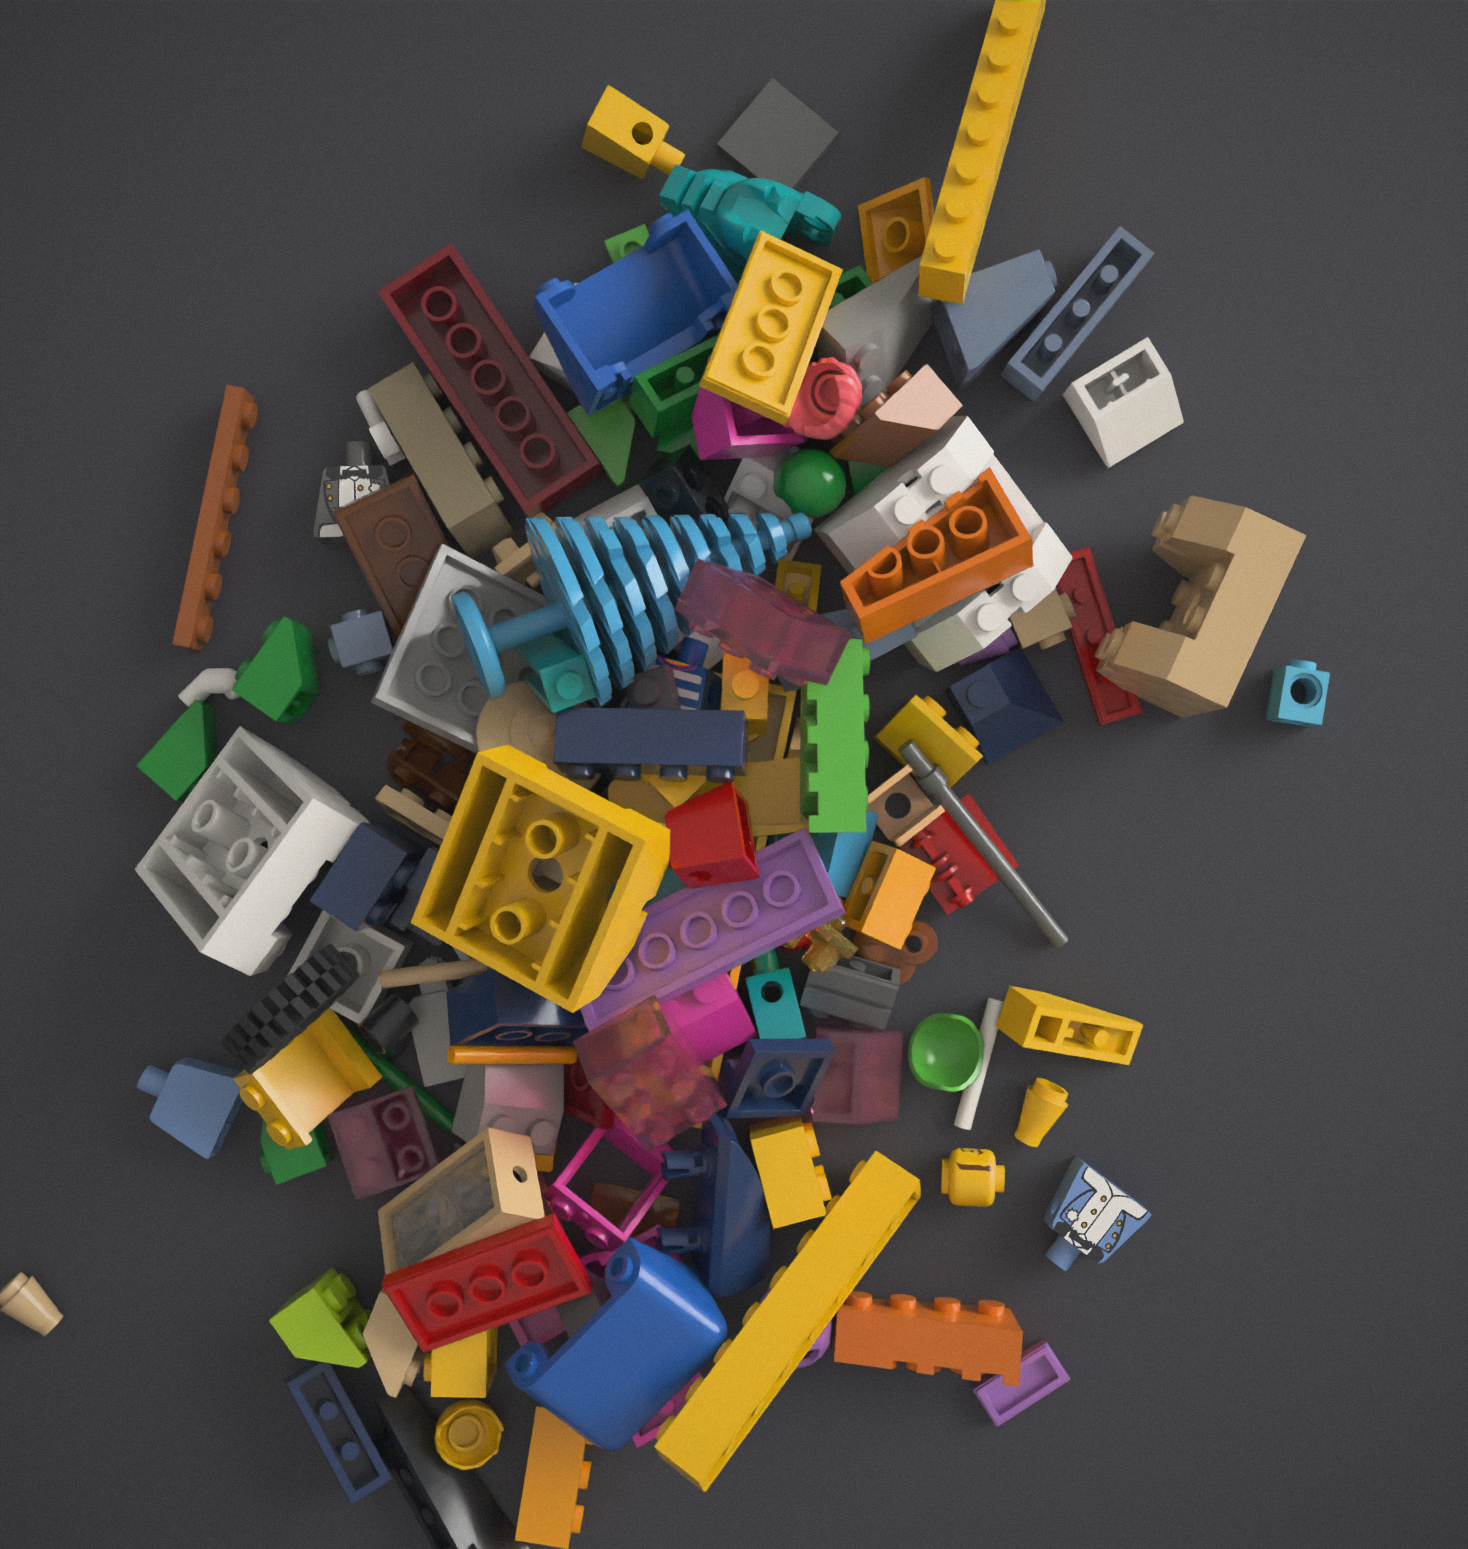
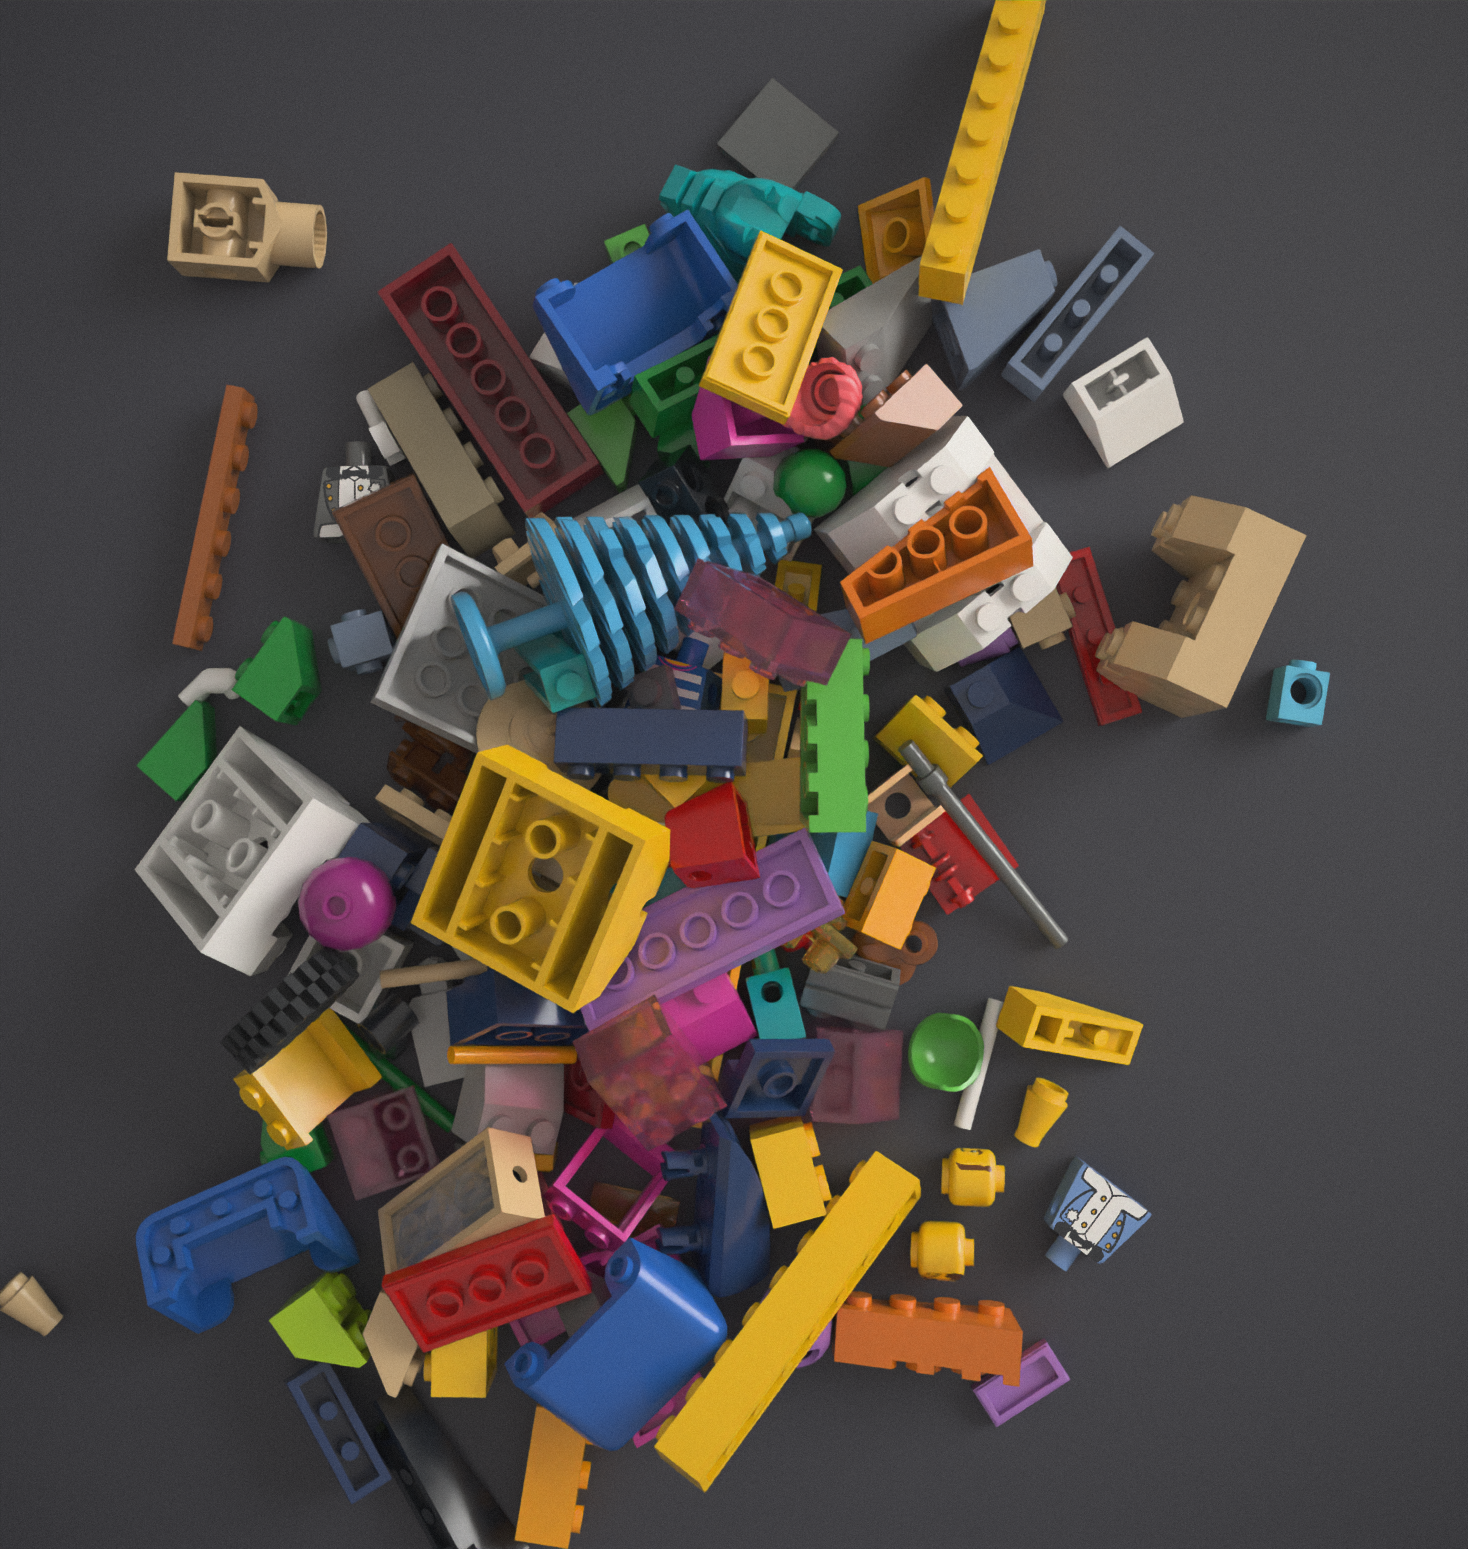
(194, 1102): medium blue torso -> none
(233, 1231): none -> blue windscreen
(240, 229): none -> tan brick
(346, 903): none -> magenta cylinder
(468, 1434): yellow hair -> none
(616, 127): yellow torso -> none
(941, 1250): none -> yellow head

